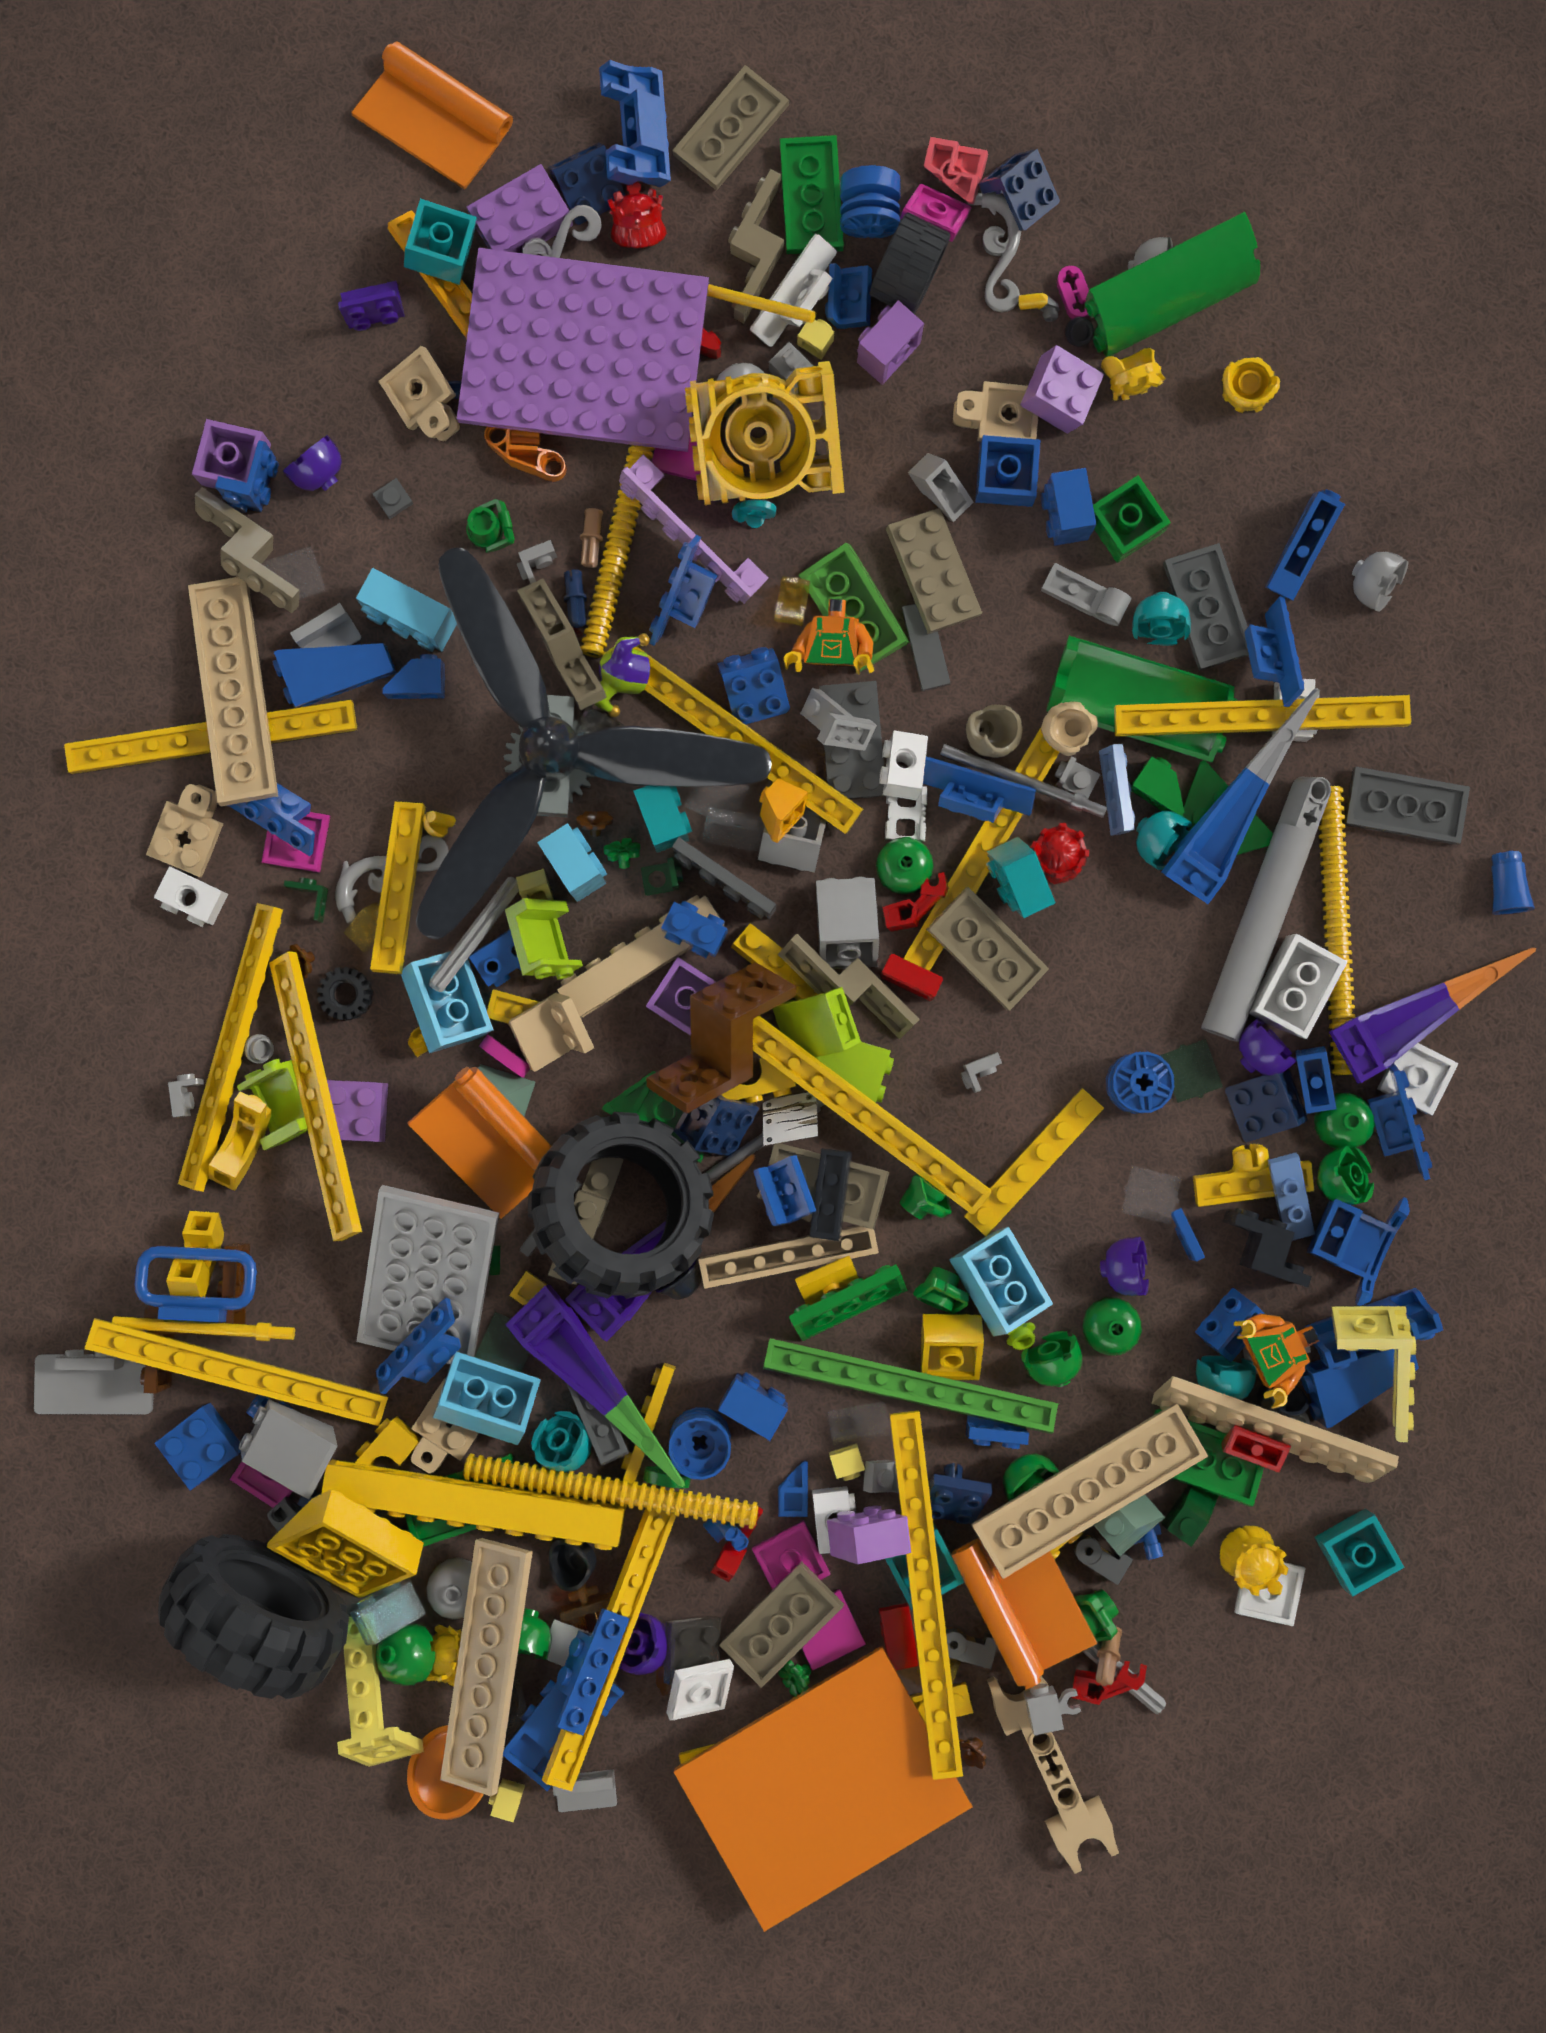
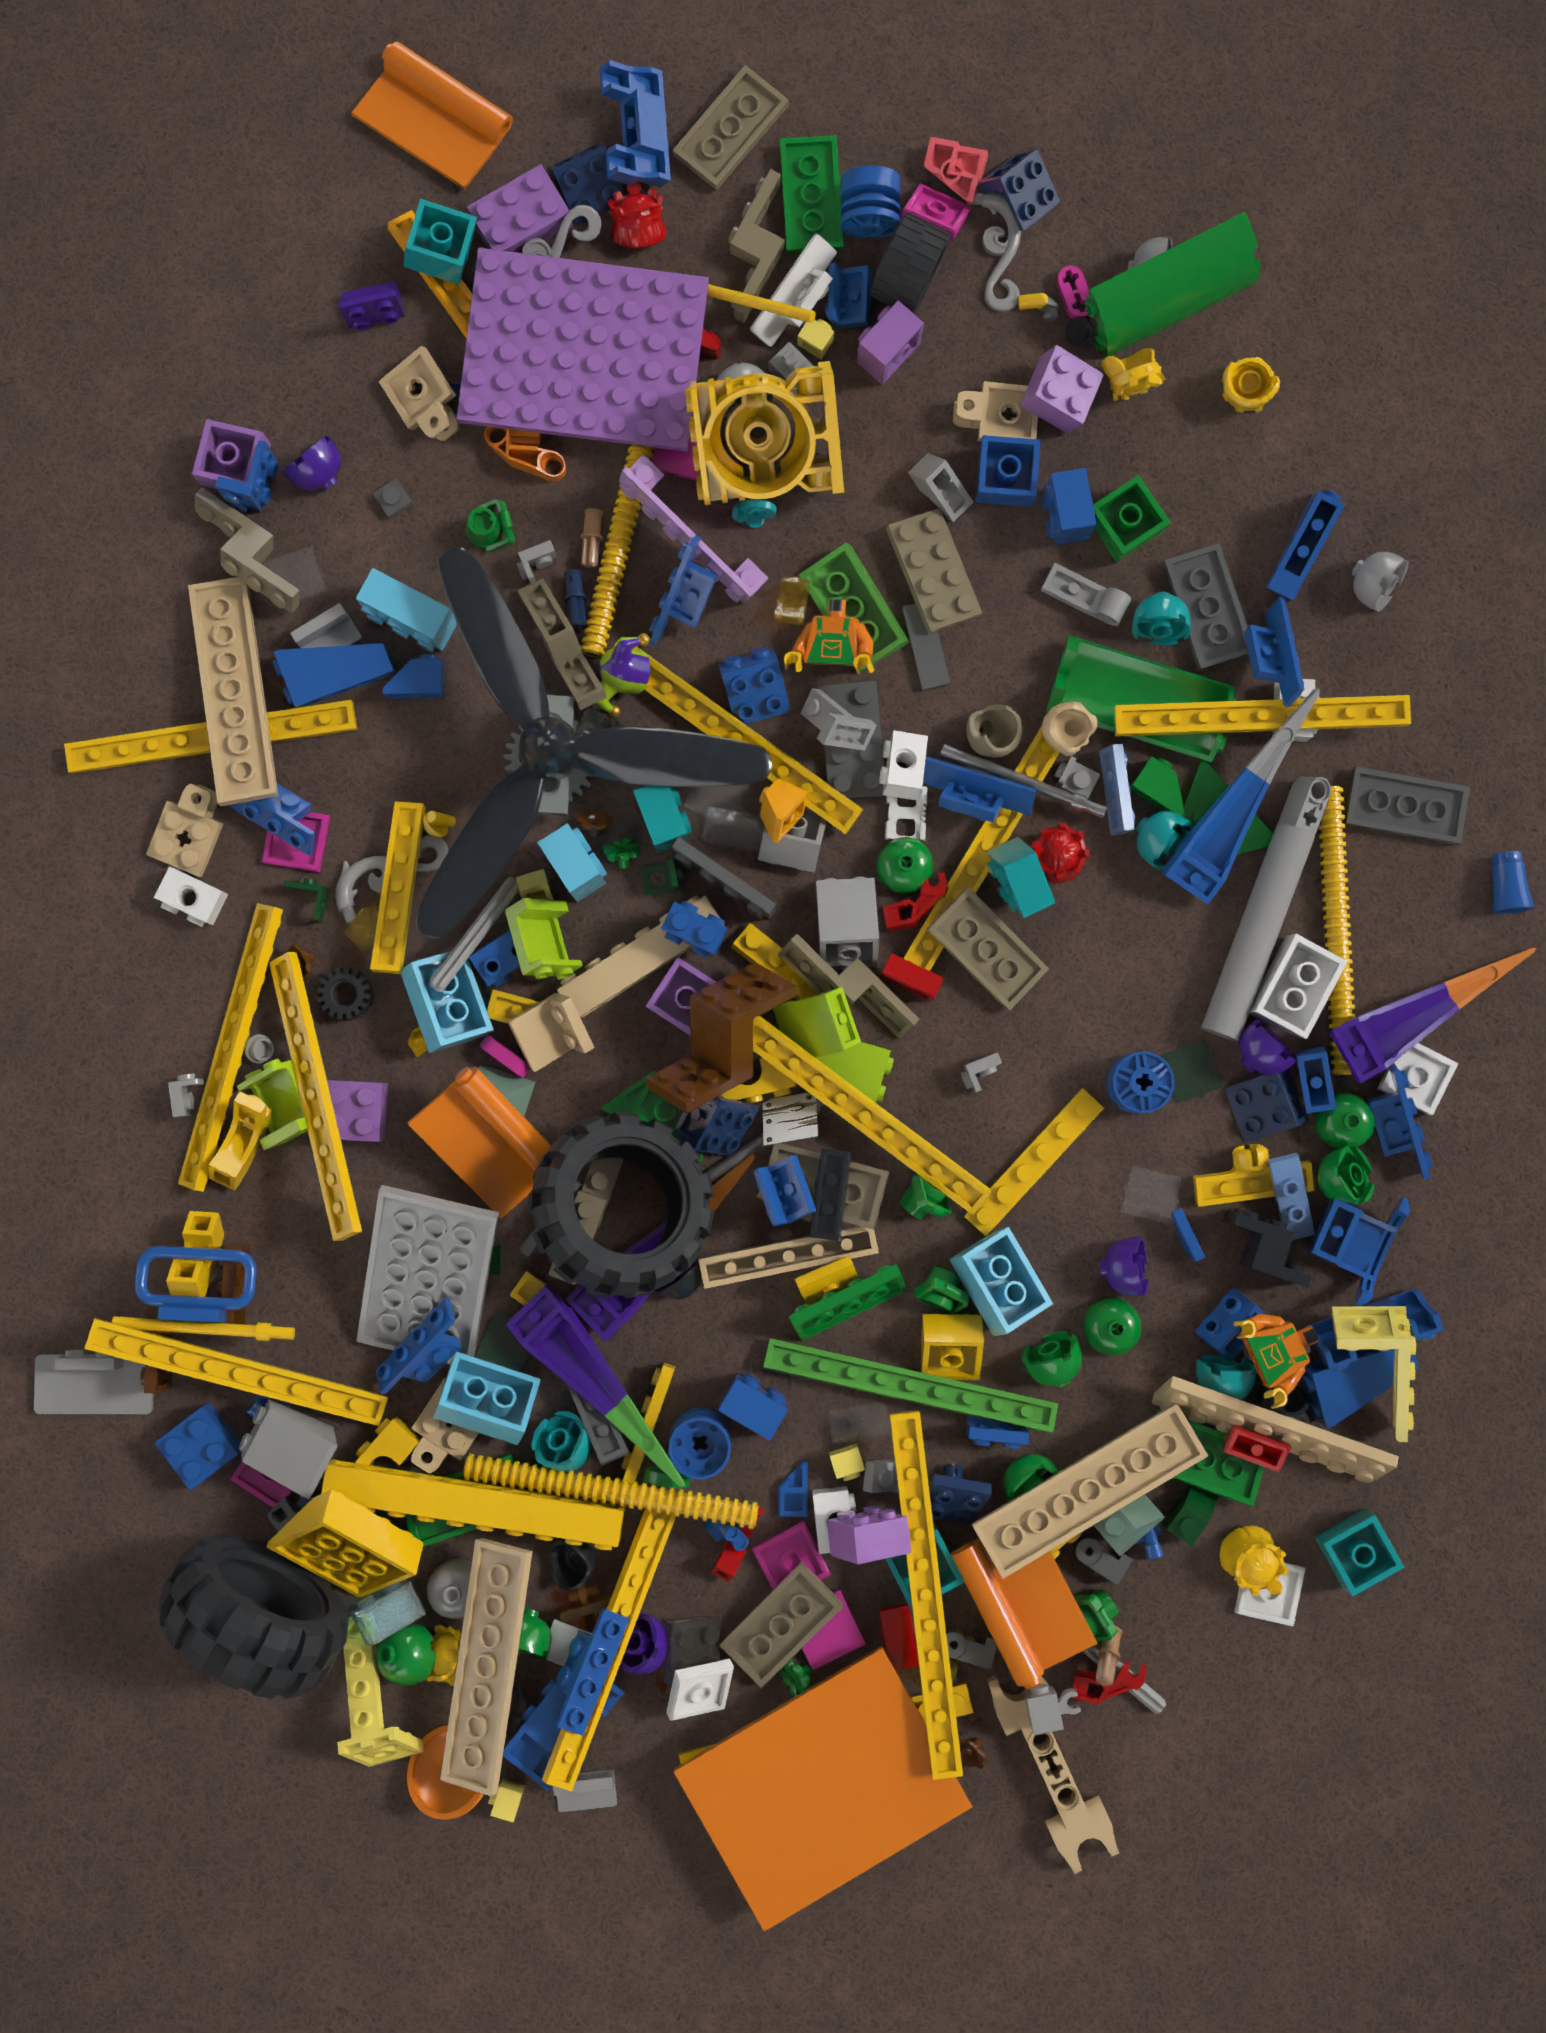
(1022, 1336): lime plate -> none

